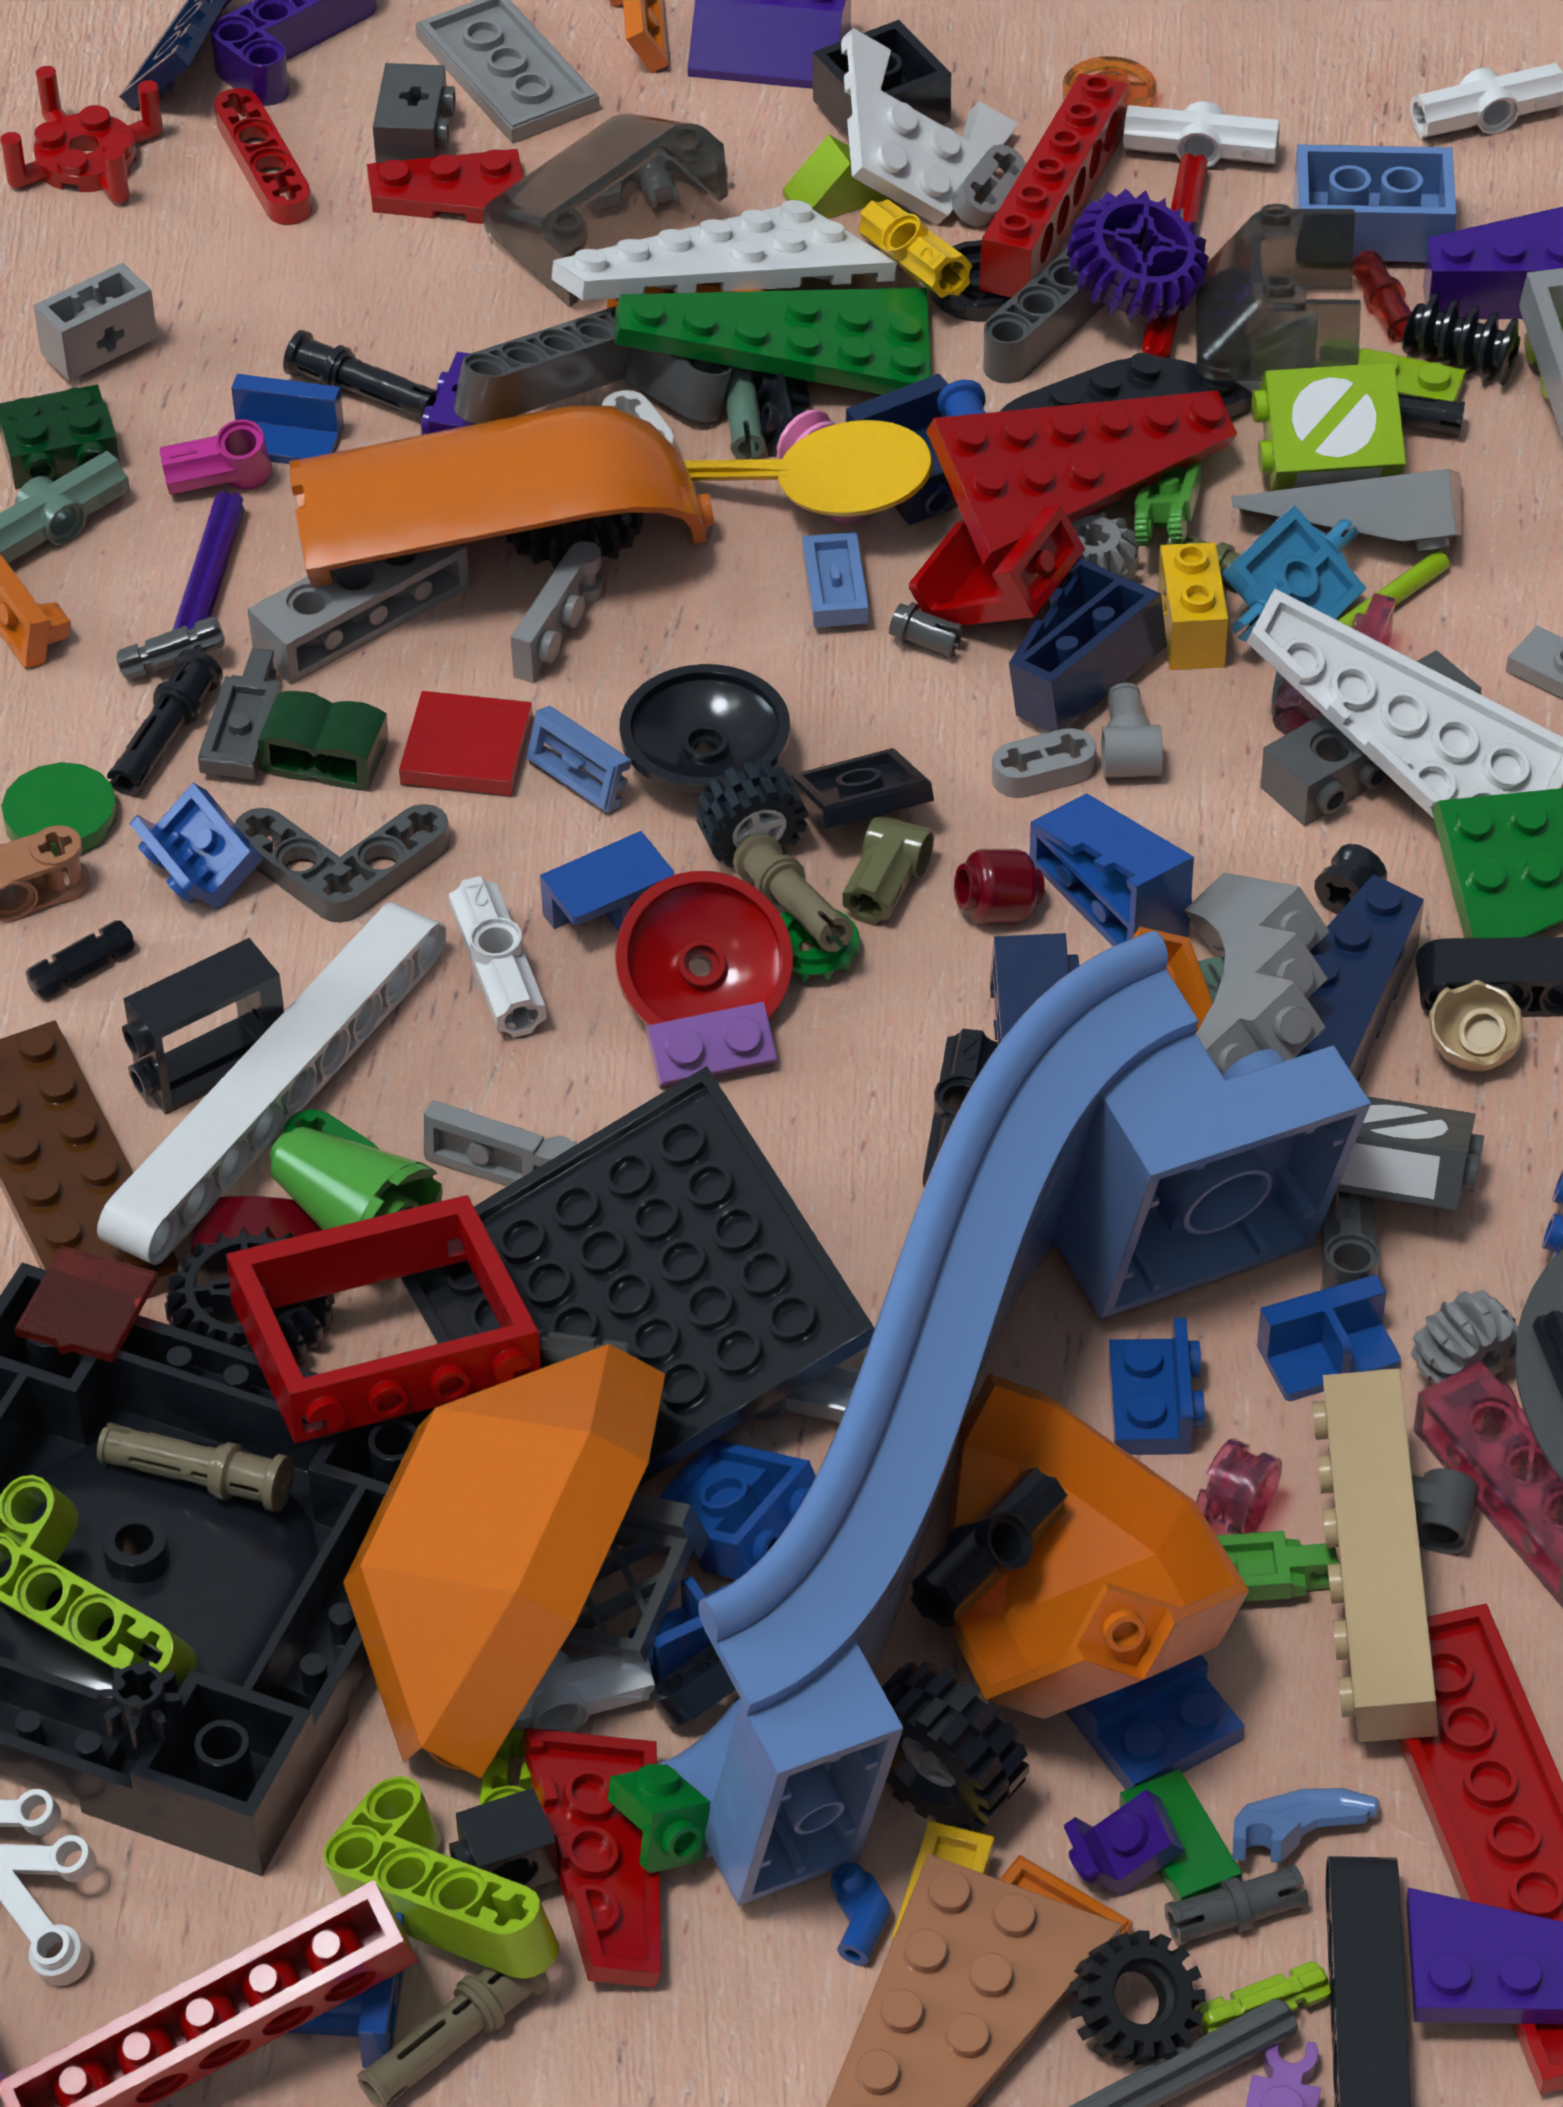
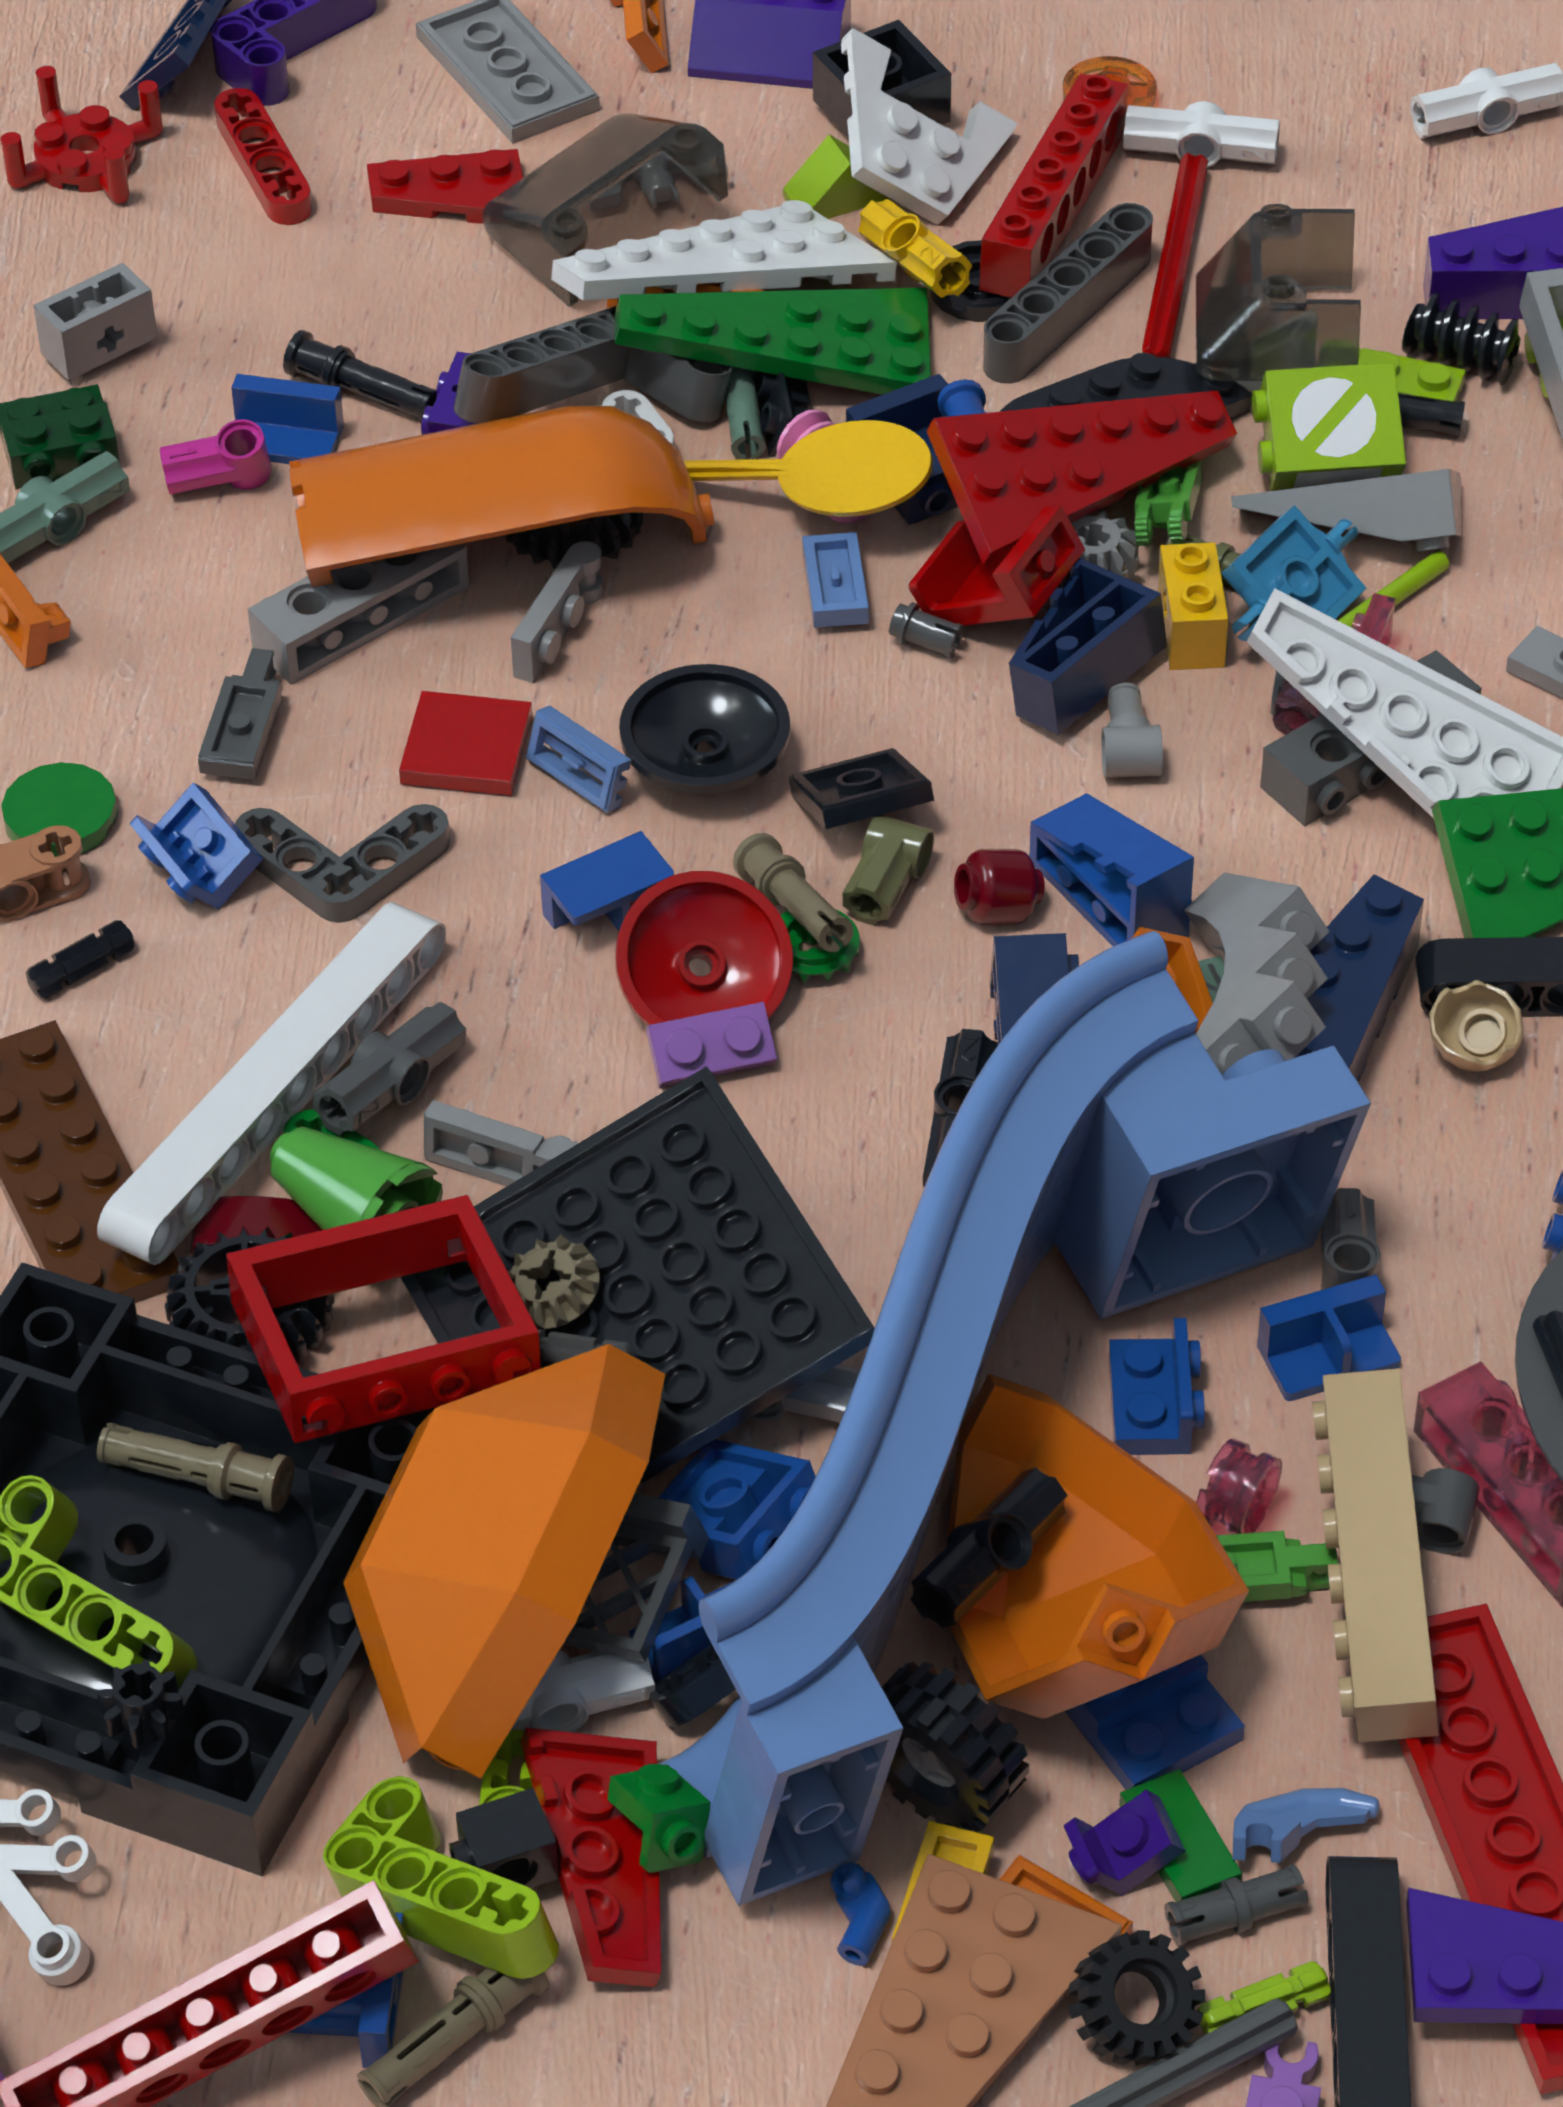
(86, 1303): clear red piece -> none
(164, 649): dark grey axle -> none
(175, 705): black pin -> none
(195, 1067): black window -> none
(211, 560): dark purple axle -> none
(323, 740): dark green brick -> none
(389, 1068): none -> dark grey piece
(412, 112): dark grey brick -> none
(497, 957): white piece -> none
(563, 1299): none -> dark tan gear
(749, 805): black wheel -> none
(983, 180): light grey beam -> none
(1043, 762): light grey beam -> none
(1137, 256): dark purple gear -> none
(1347, 875): black wheel -> none
(1382, 293): clear red pin -> none
(1395, 191): medium blue brick -> none
(1414, 1155): brick -> none
(1463, 1334): light grey gear -> none

